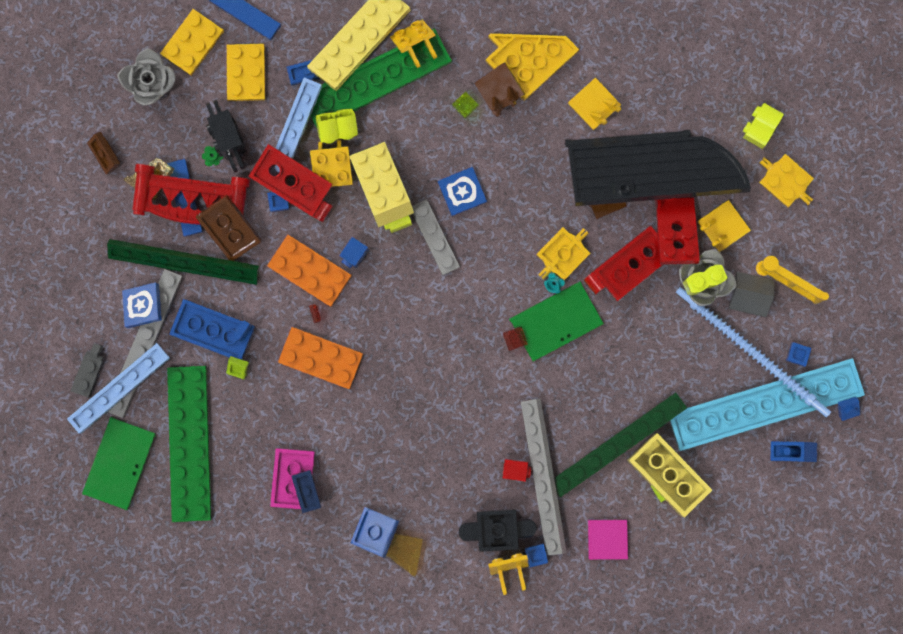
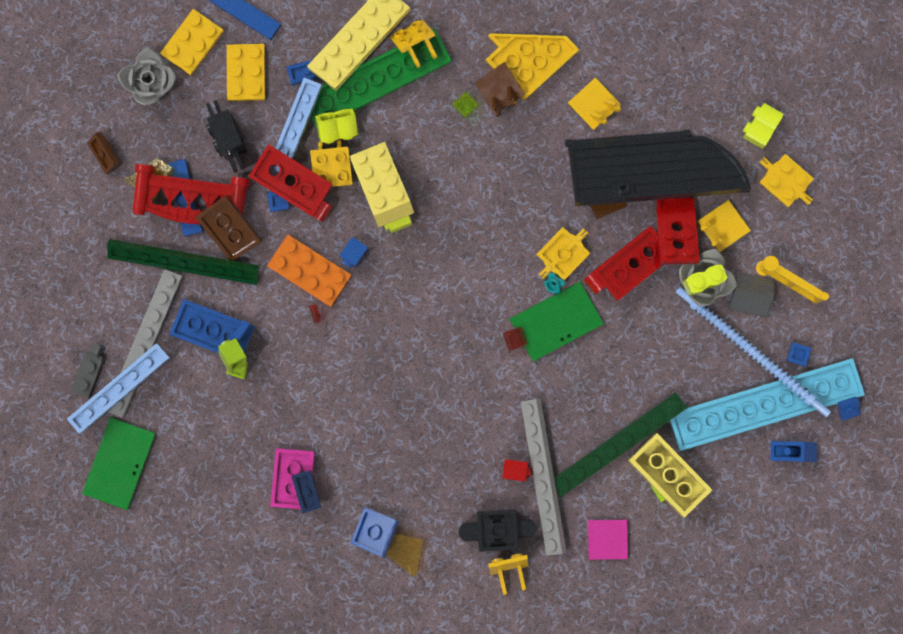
(141, 305): tile -> none
(189, 444): green plate -> none
(209, 161): green plant -> none
(232, 355): none -> lime brick
(320, 358): orange plate -> none
(434, 237): light grey plate -> none
(462, 191): blue tile -> none
(536, 555): blue plate -> none

